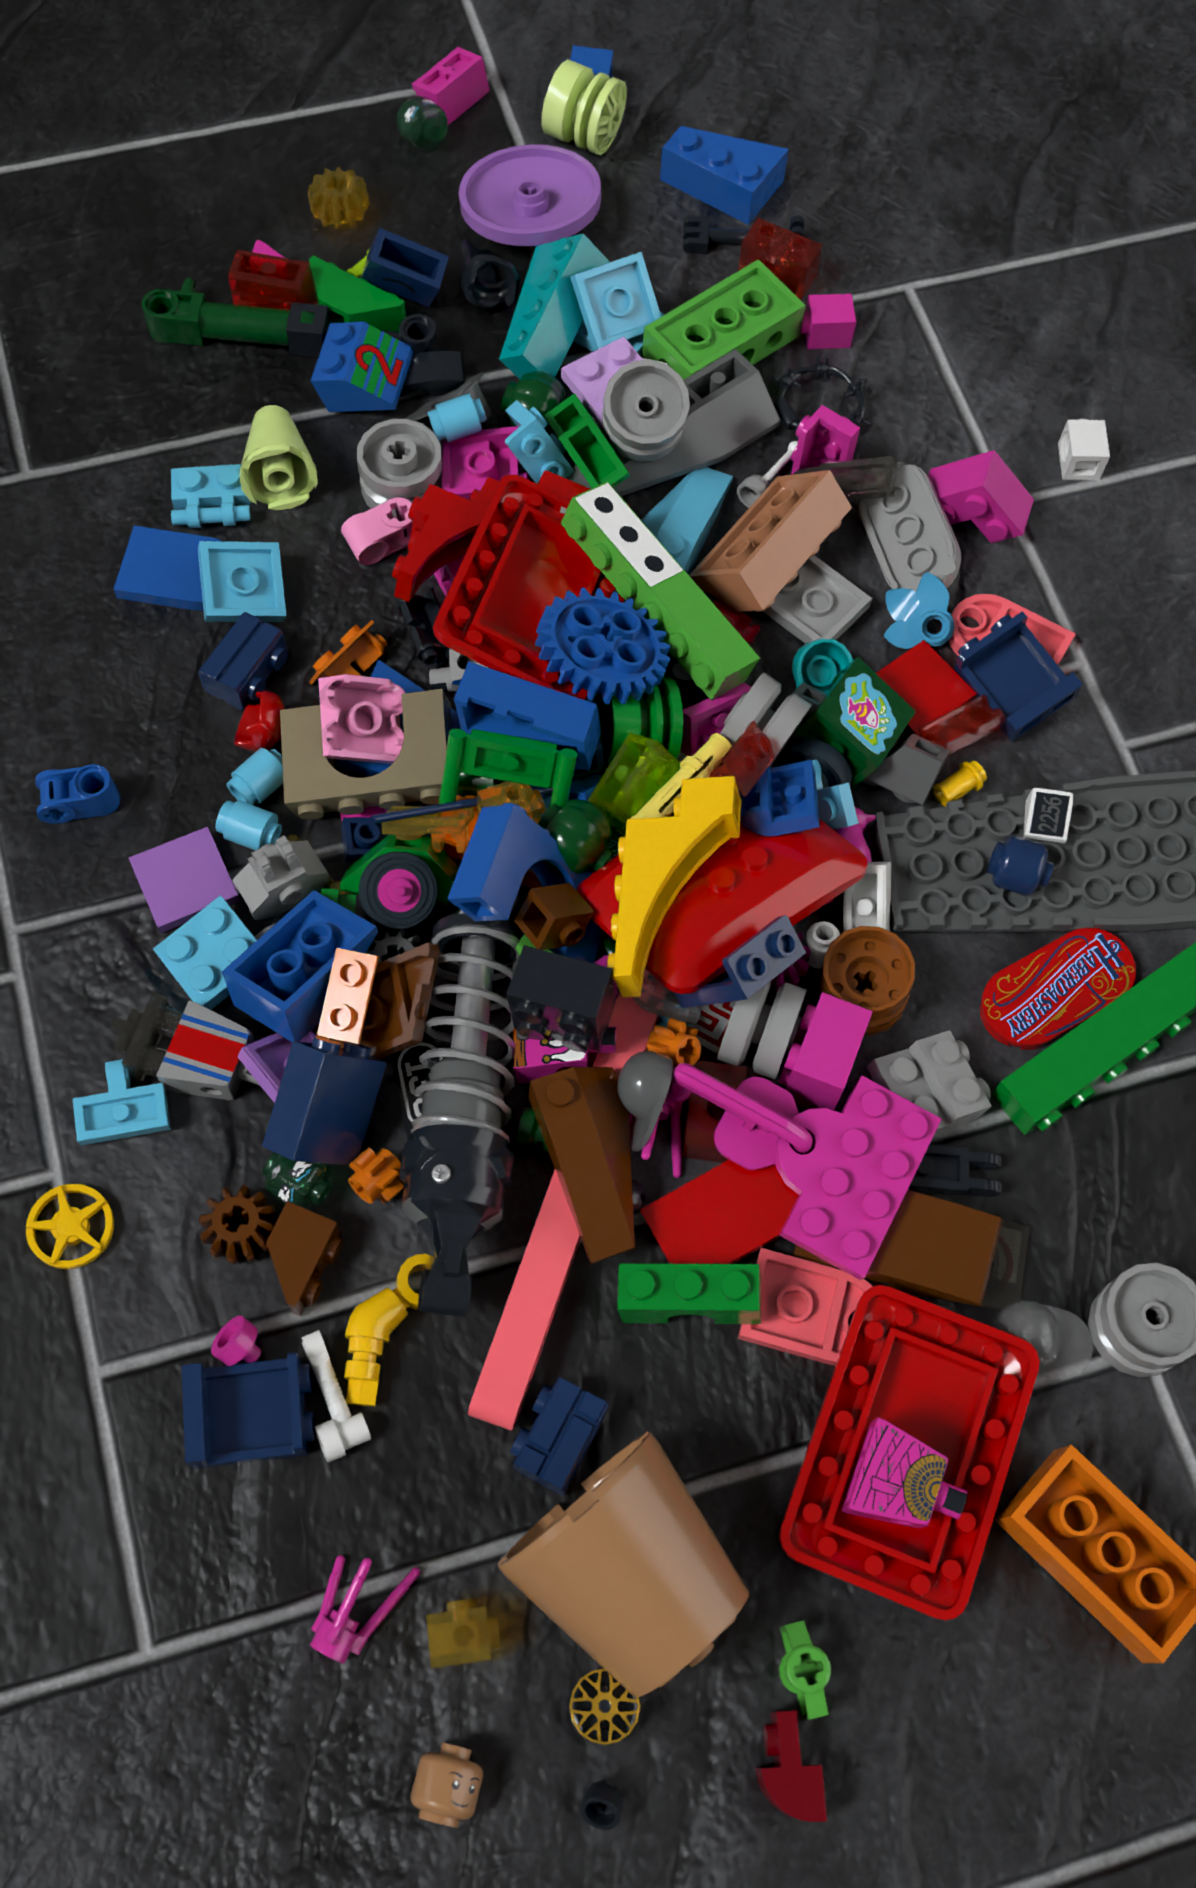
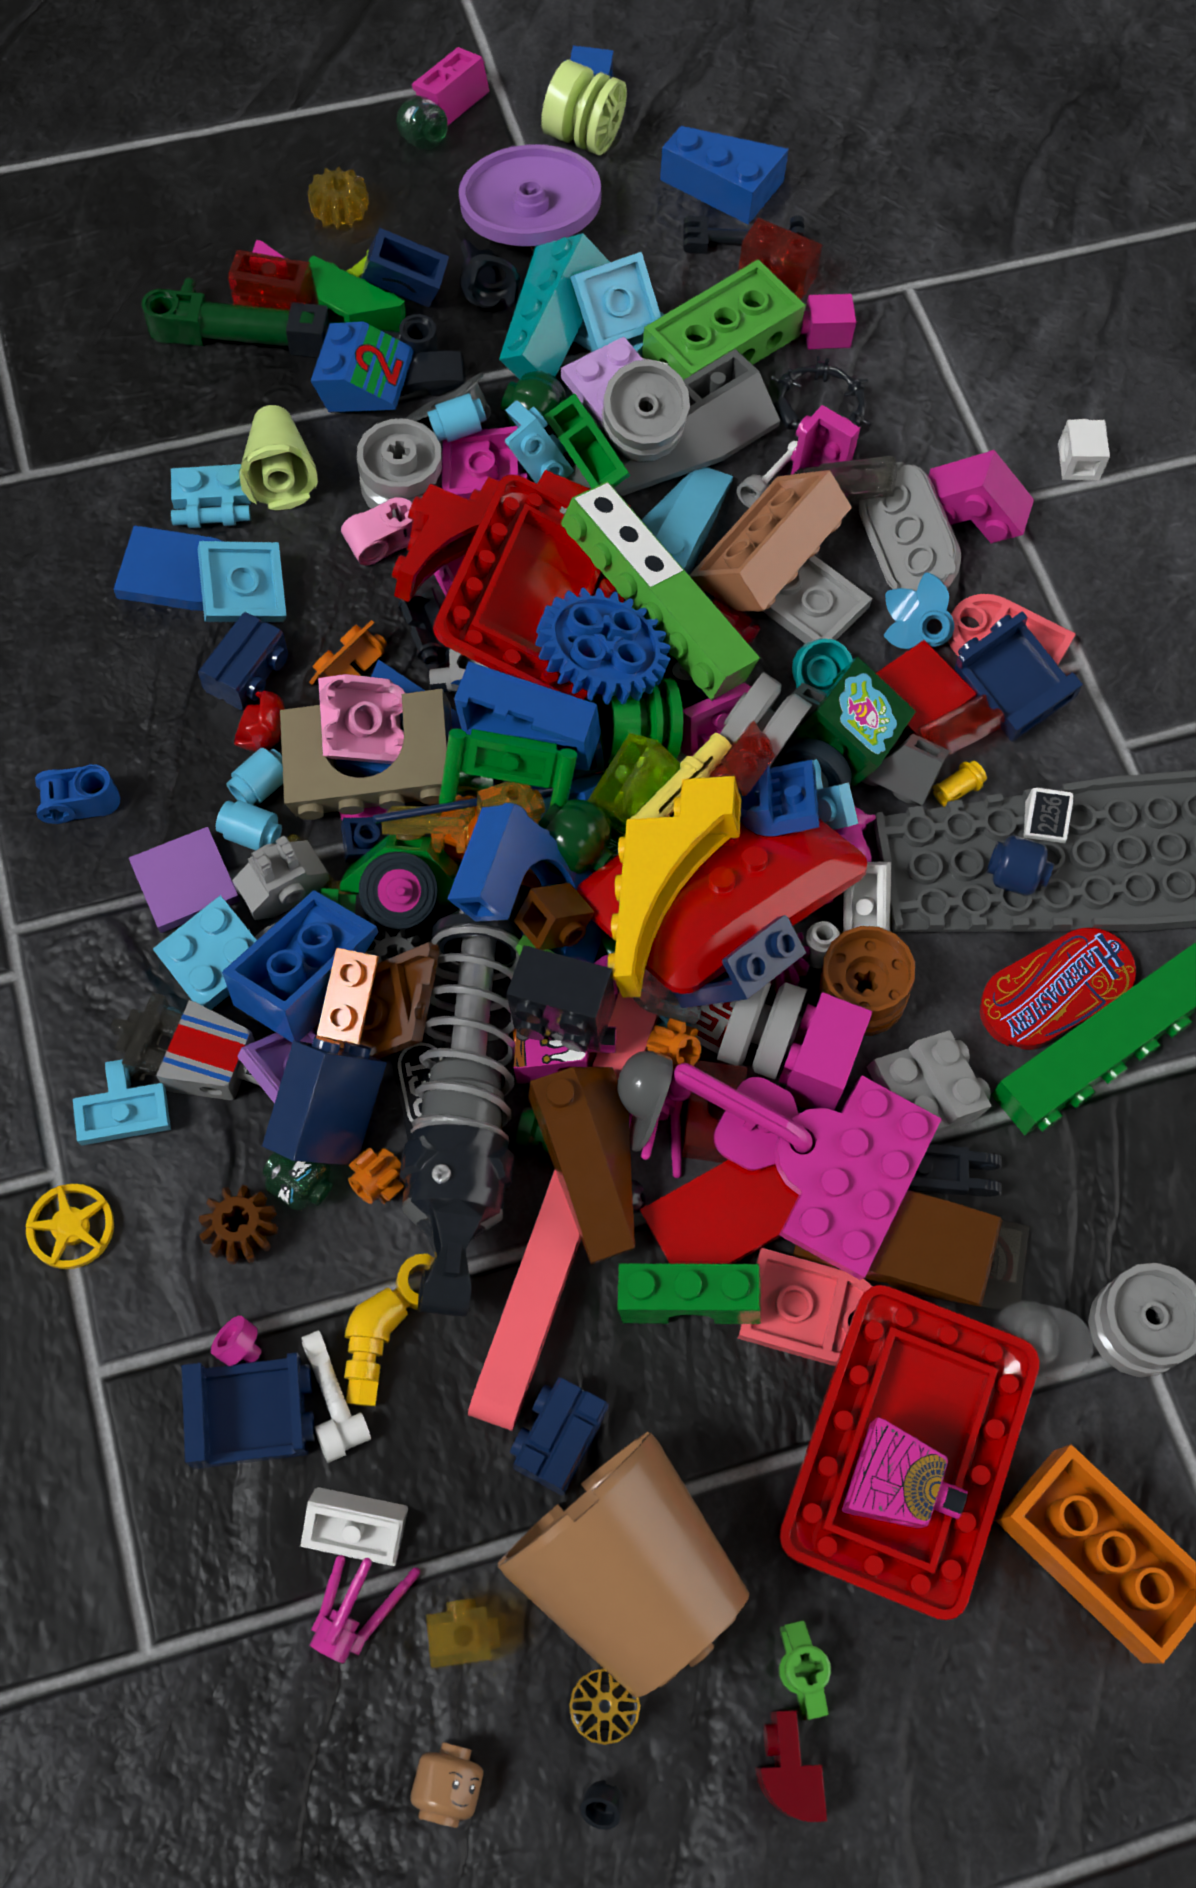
(300, 1250): reddish brown slope -> none
(354, 1526): none -> white slope

